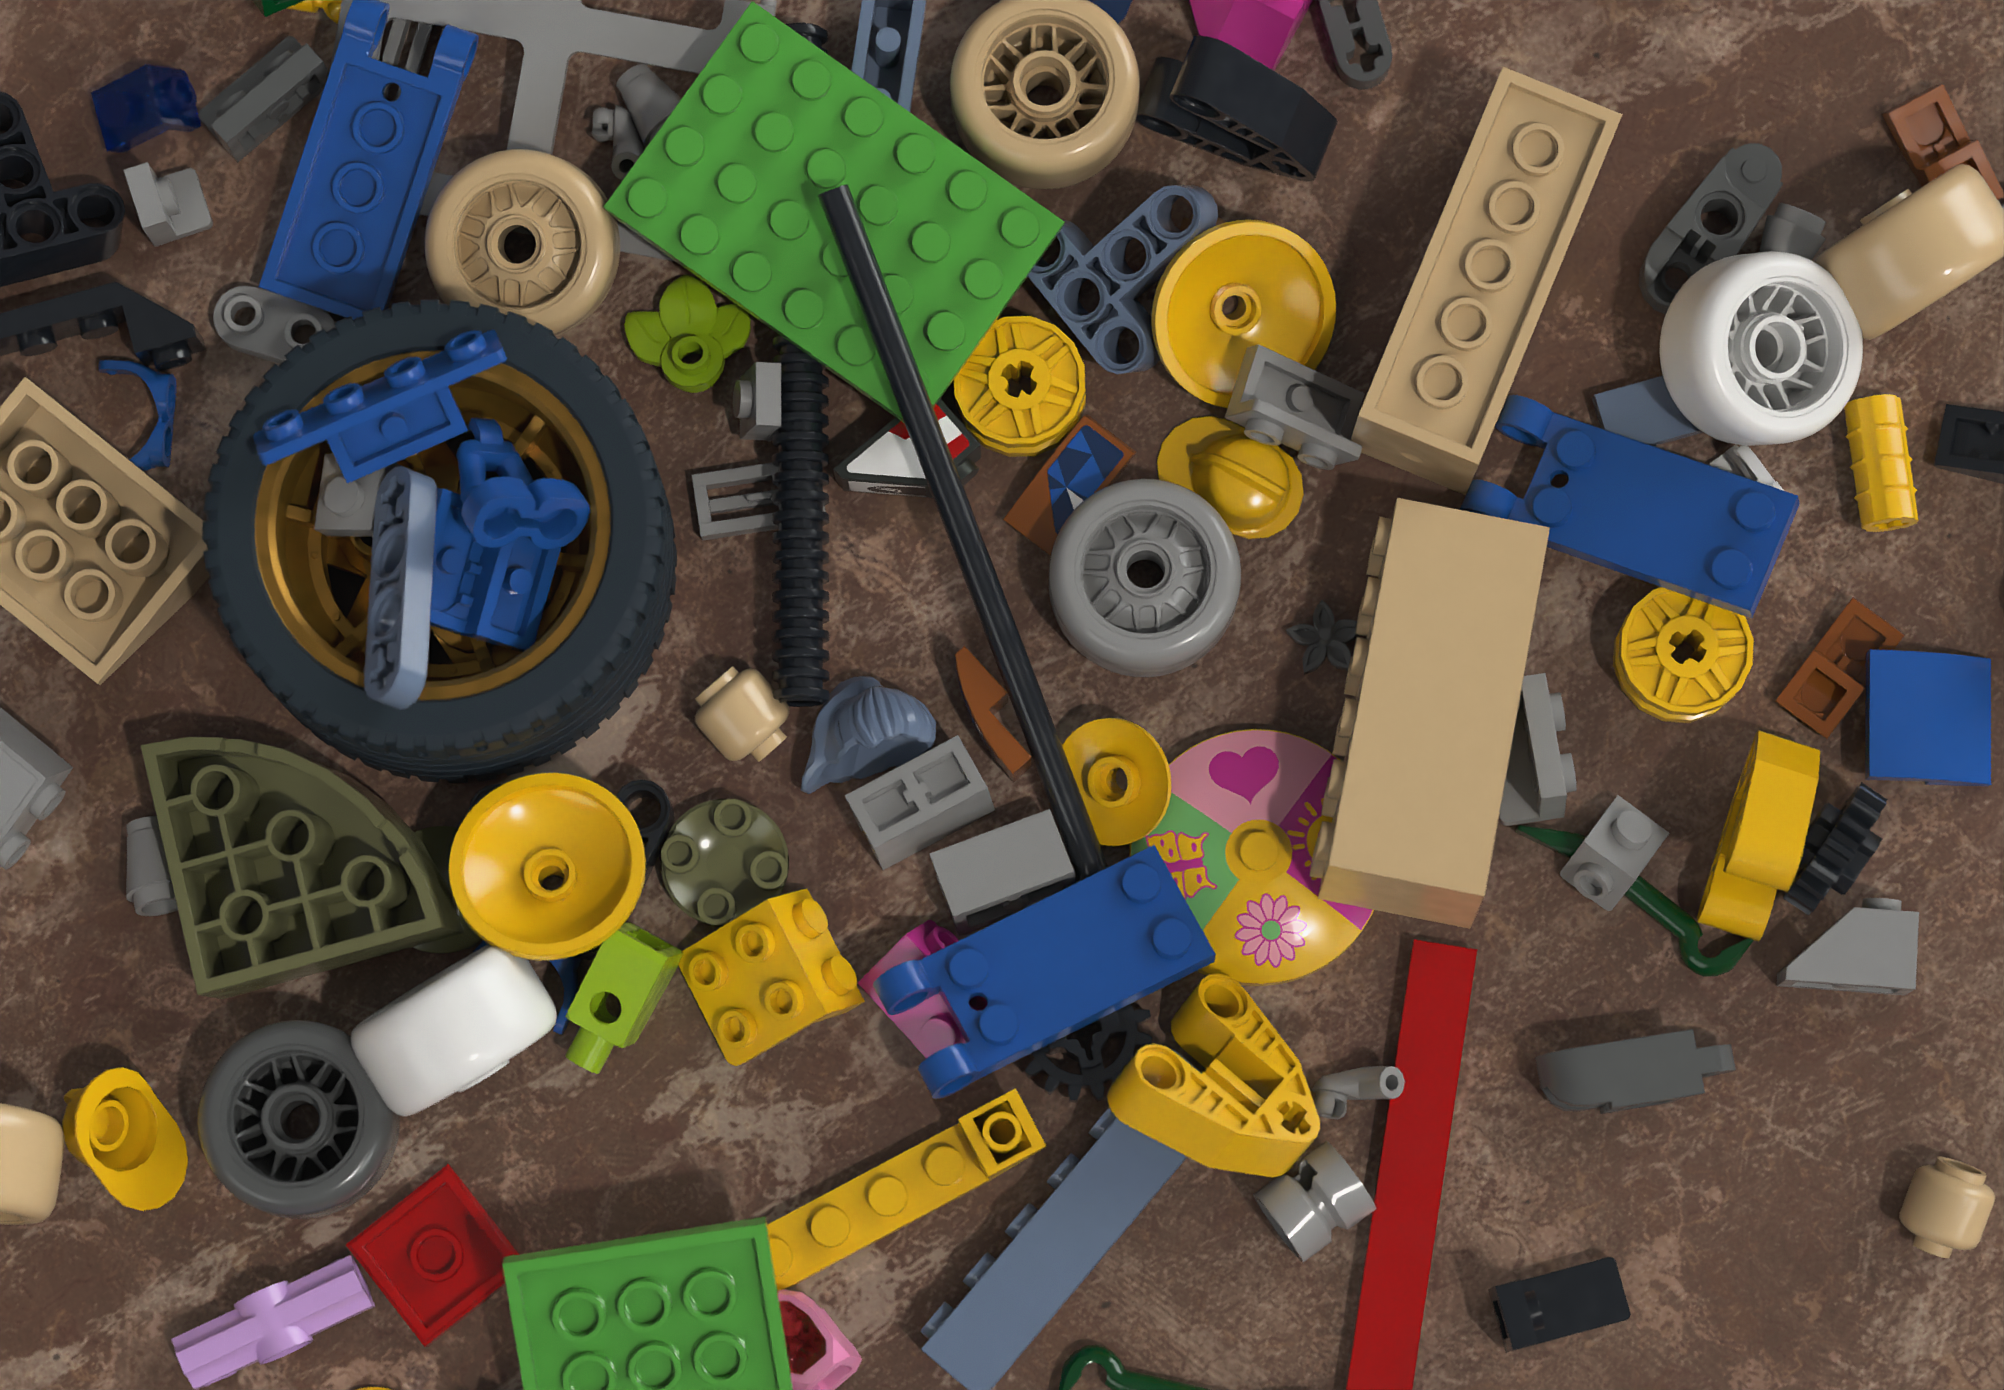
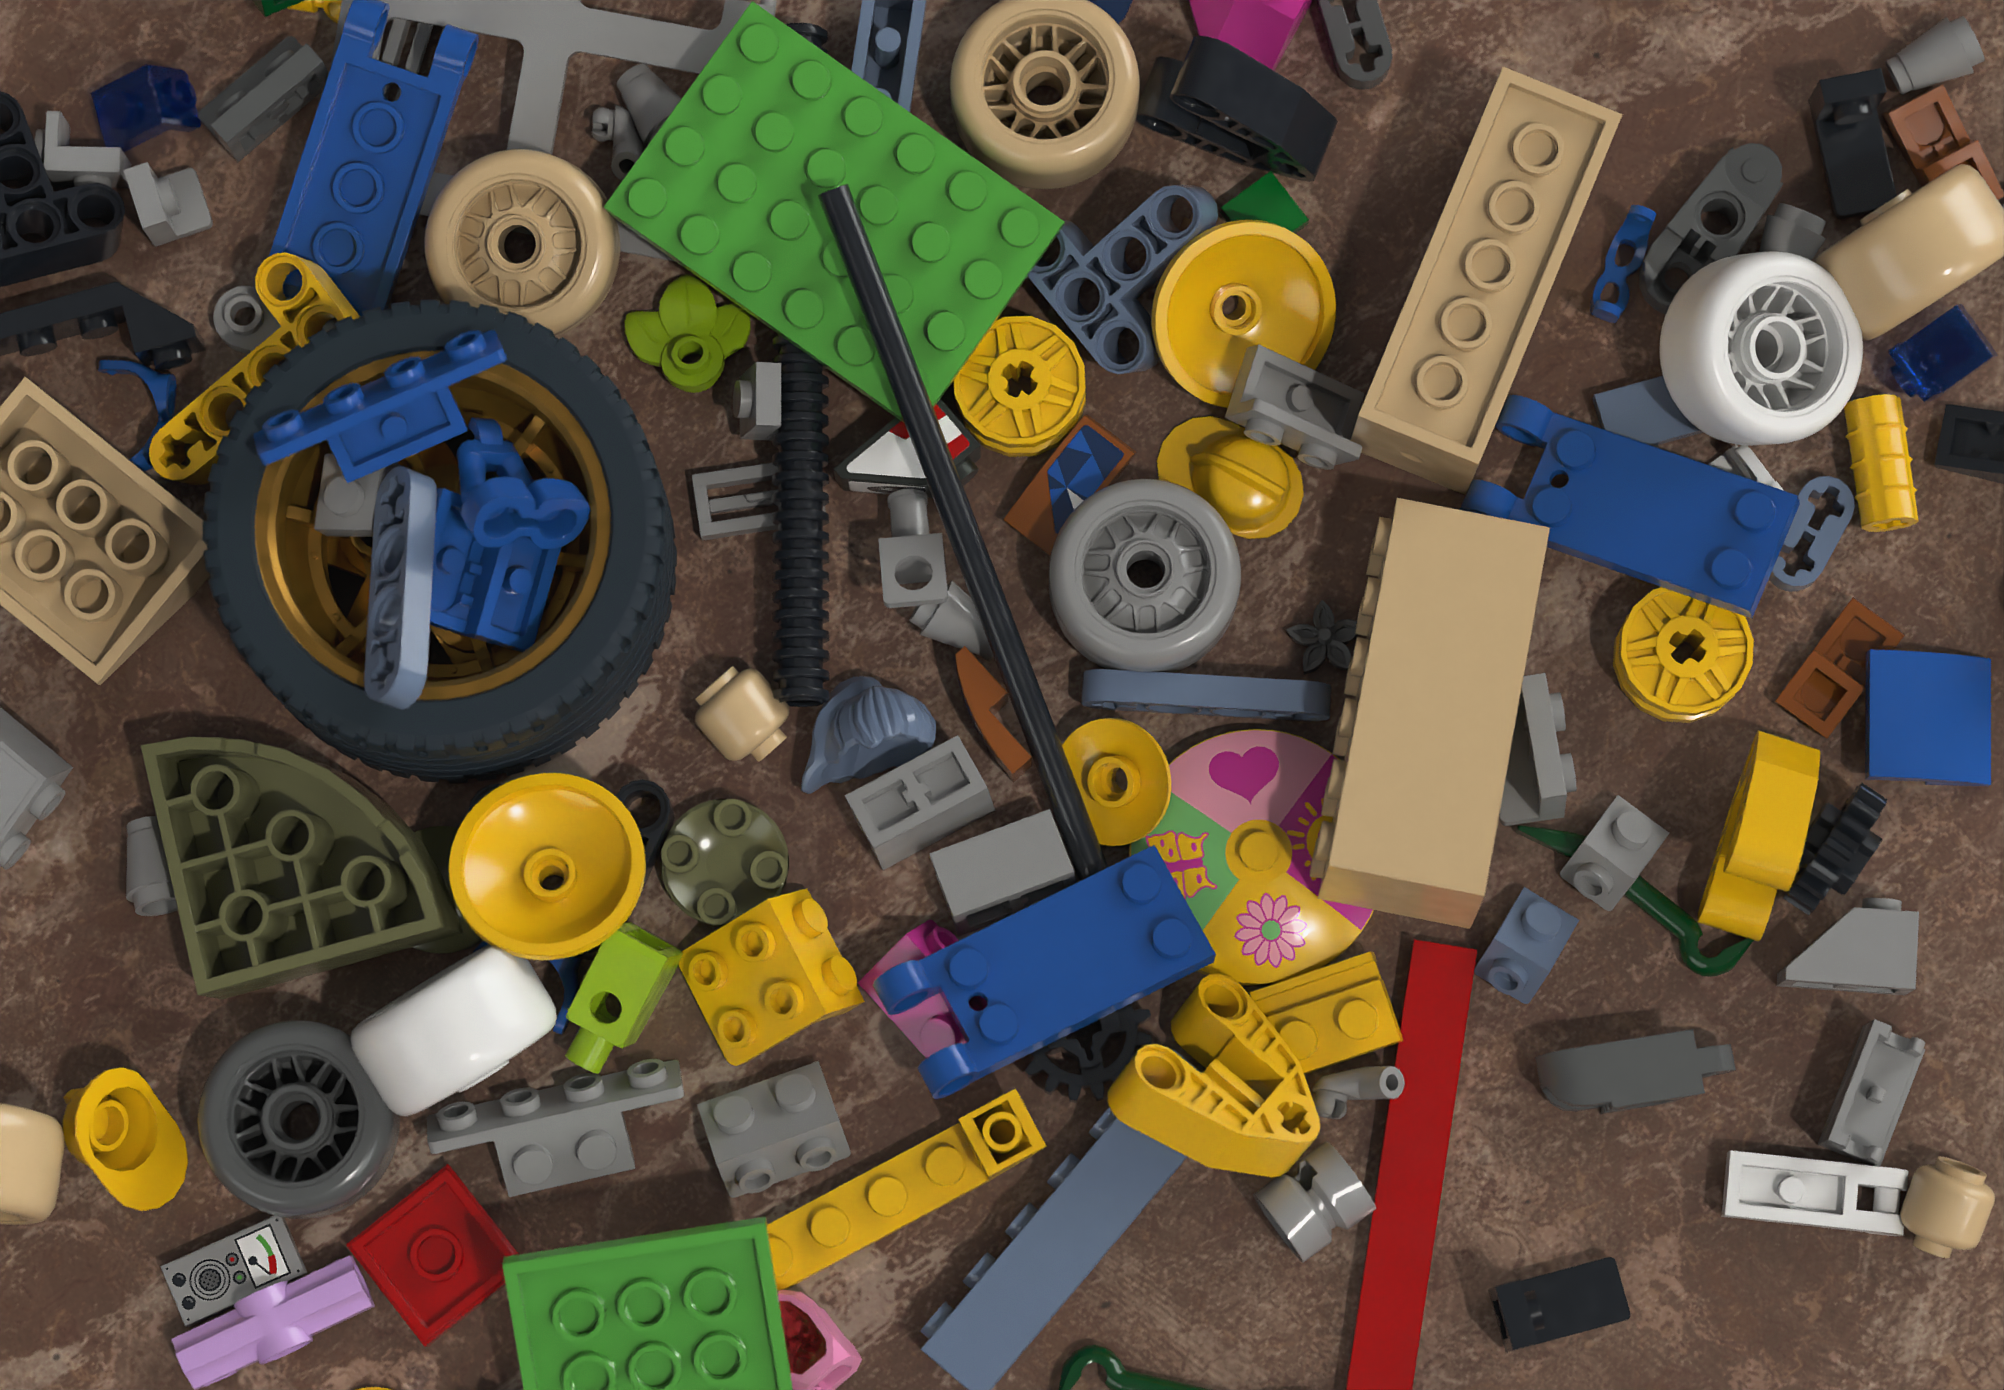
(78, 165): none -> light grey bracket
(205, 416): none -> yellow beam
(233, 1269): none -> tile
(559, 1131): none -> light grey bracket
(774, 1130): none -> light grey bracket
(911, 553): none -> light grey bracket
(953, 622): none -> light grey cone
(1206, 695): none -> sand blue beam
(1266, 202): none -> green tile
(1332, 1012): none -> yellow plate
(1526, 946): none -> sand blue bracket
(1634, 233): none -> blue cap
(1812, 1192): none -> white plate
(1822, 541): none -> sand blue beam
(1852, 142): none -> black bracket
(1872, 1094): none -> light grey hinge
(1936, 56): none -> light grey cone
(1940, 355): none -> clear blue bracket

